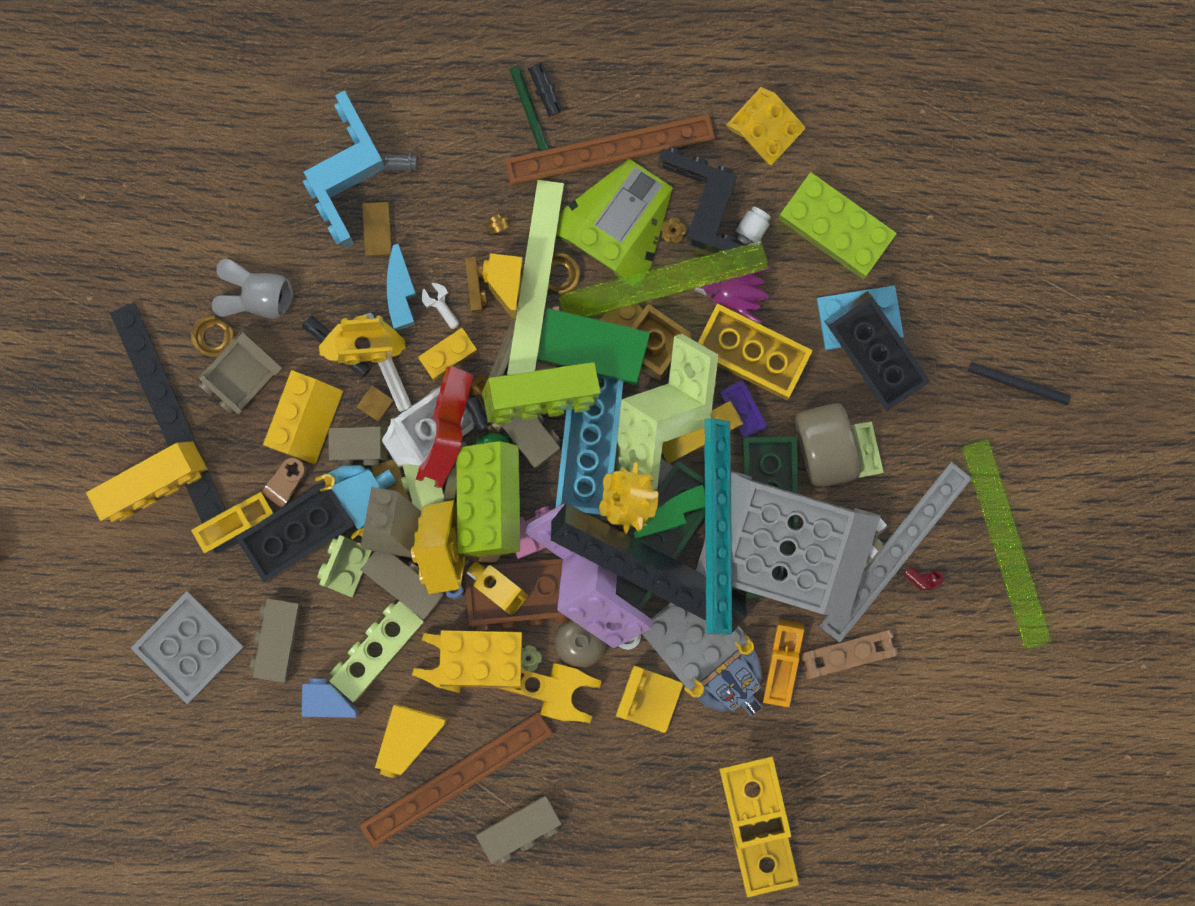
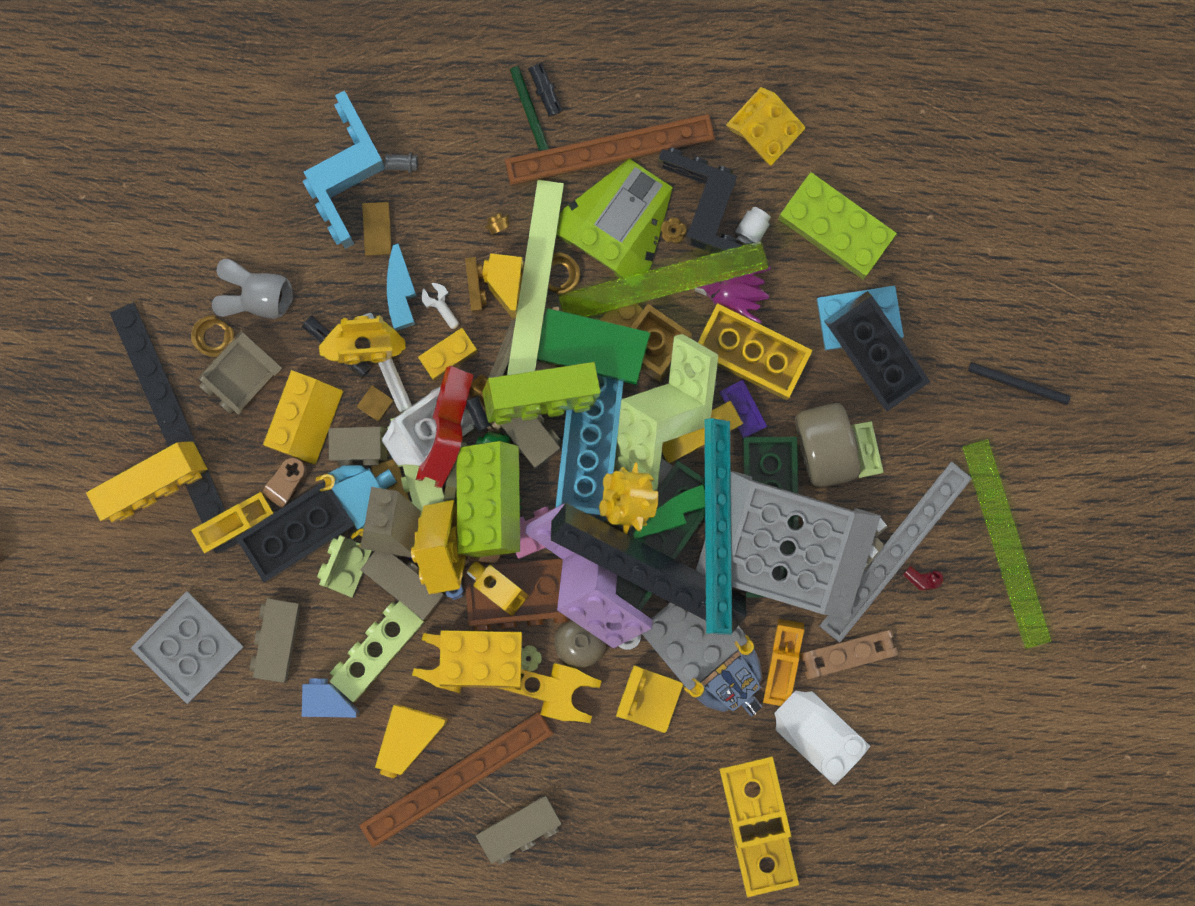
(819, 735): none -> white slope

